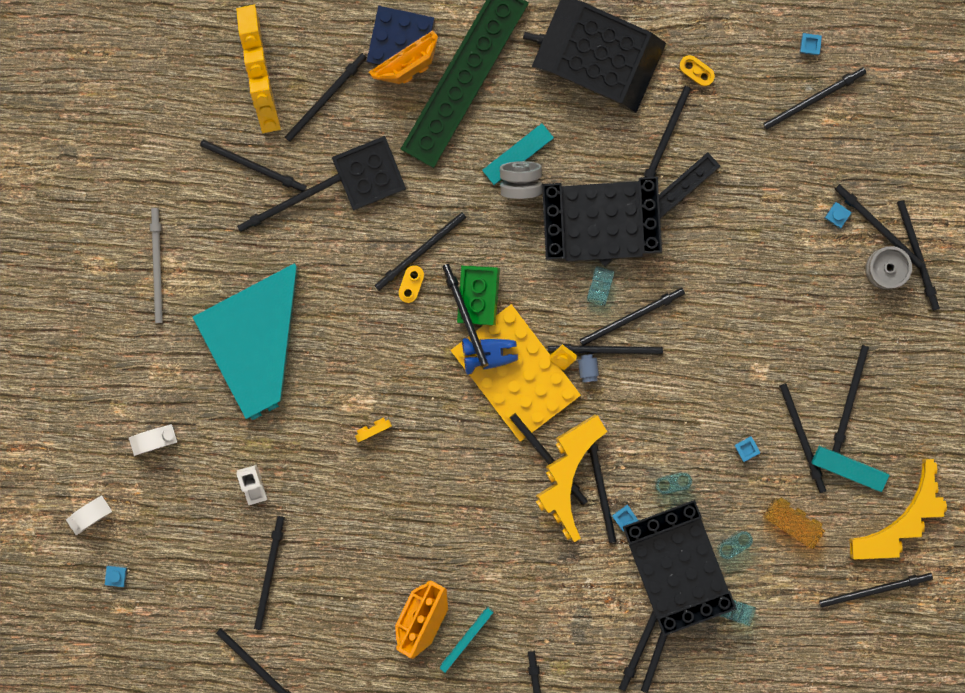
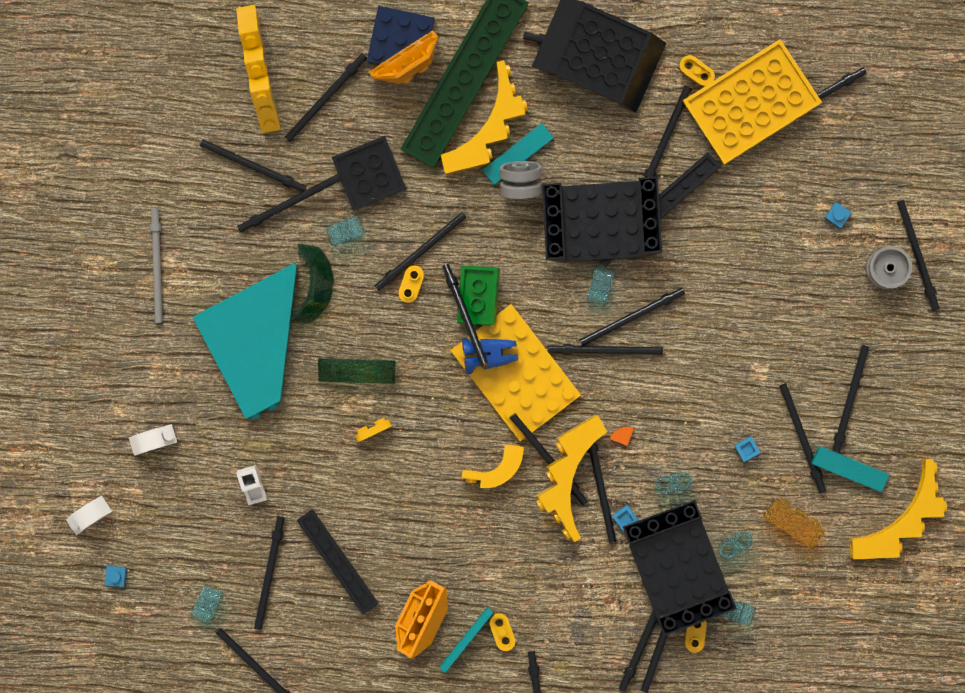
(206, 604): none -> clear light blue beam
(320, 284): none -> clear green windscreen
(337, 561): none -> black plate
(345, 230): none -> clear light blue beam
(357, 371): none -> clear green windscreen
(502, 631): none -> yellow plate
(506, 108): none -> yellow arch
(509, 465): none -> yellow arch
(563, 357): yellow plate -> none
(588, 368): sand blue brick -> none
(622, 435): none -> orange tile
(698, 634): none -> yellow plate
(752, 102): none -> yellow plate
(810, 44): dark azure plate -> none
(851, 200): black bar -> none
(911, 581): black bar -> none

